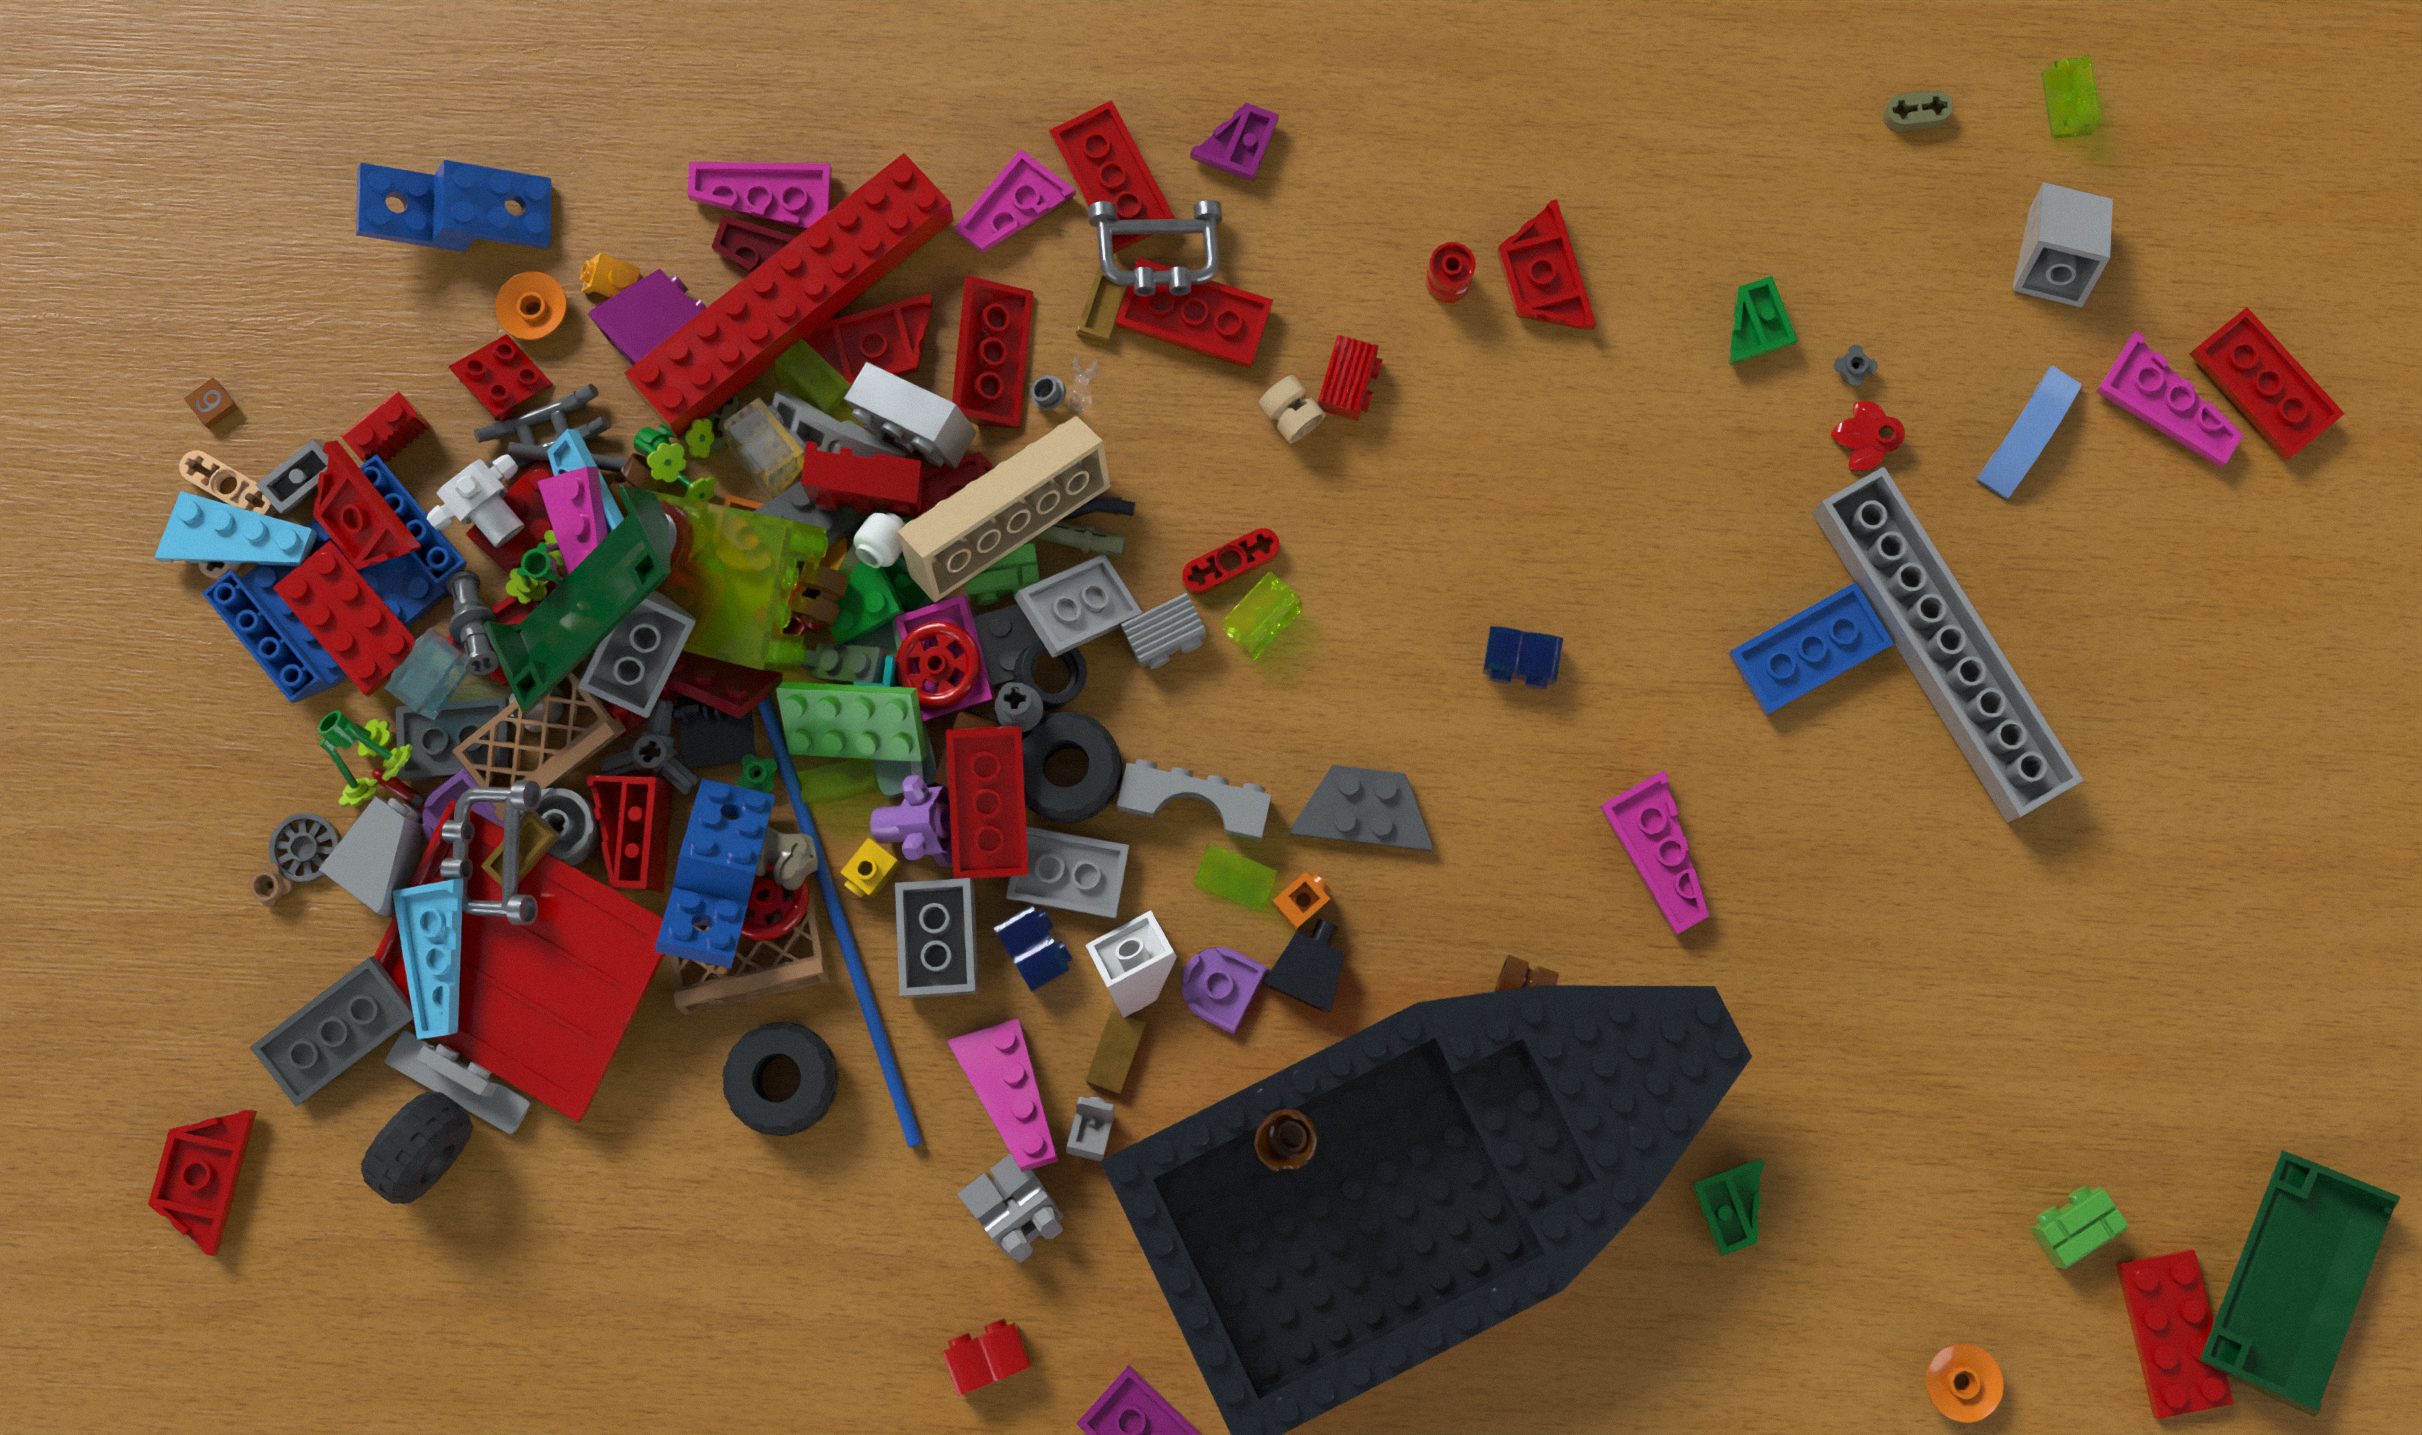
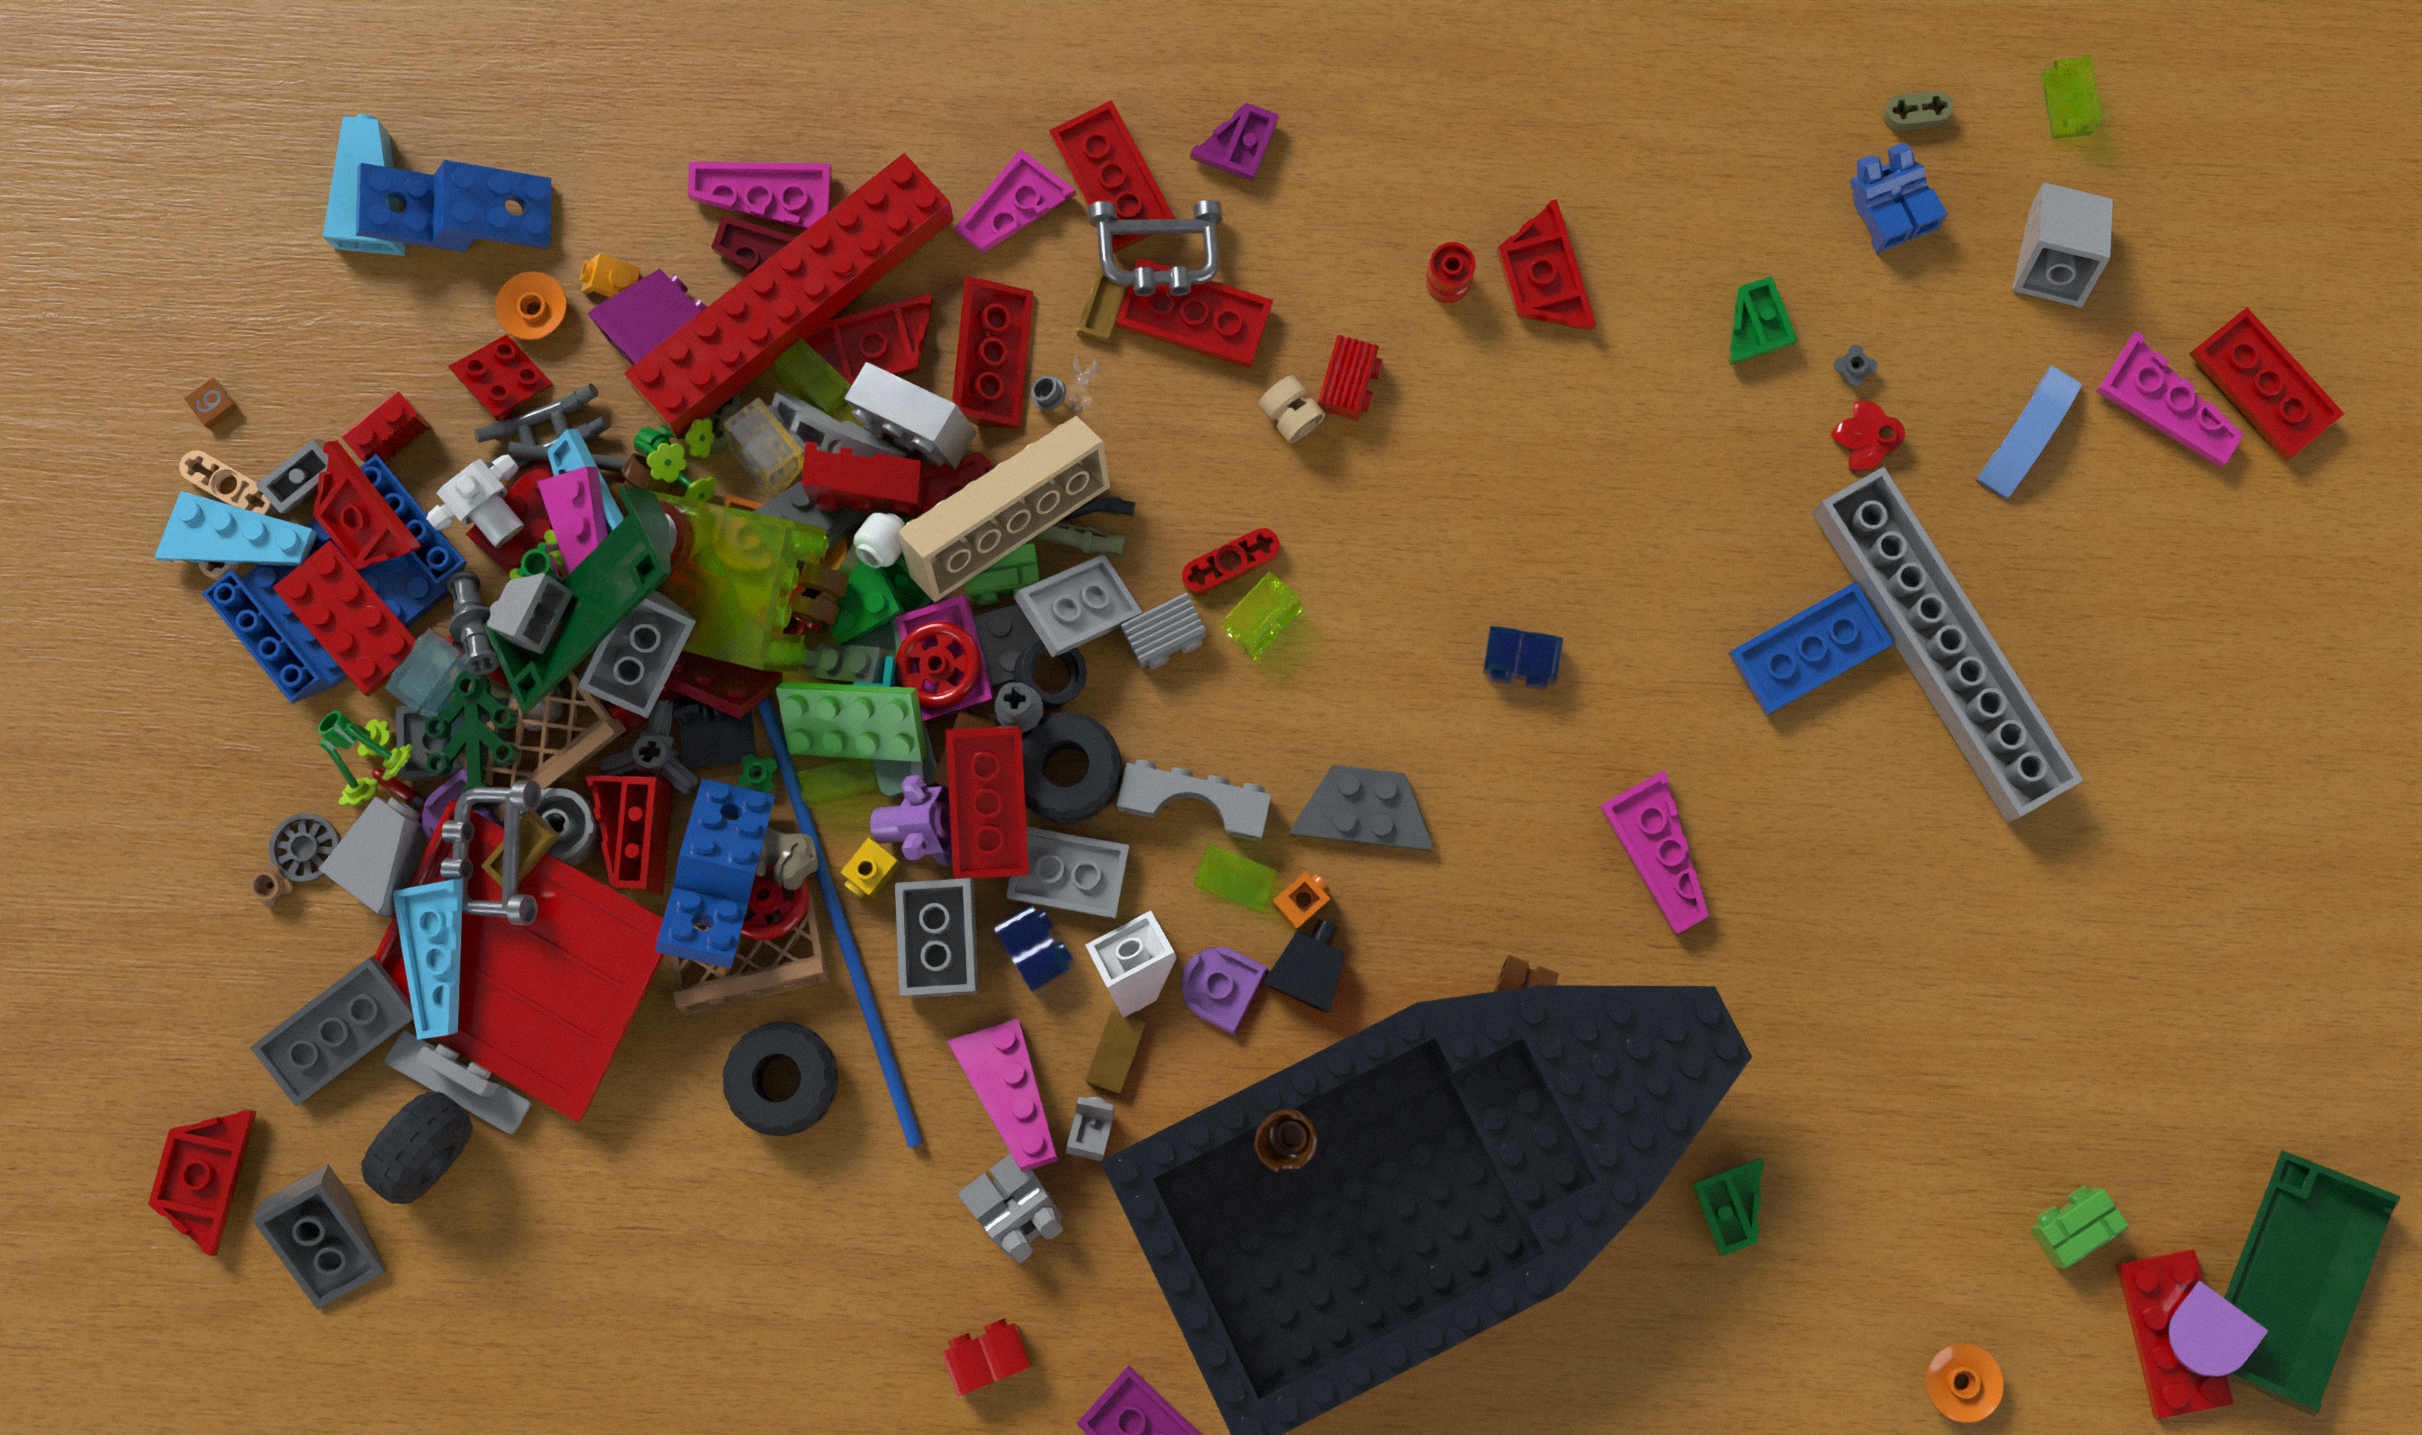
(319, 1236): none -> dark grey slope
(360, 141): none -> medium azure slope
(472, 732): none -> dark green plant
(529, 611): none -> light grey torso
(1895, 198): none -> blue hips
(2212, 1333): none -> medium lavender tile

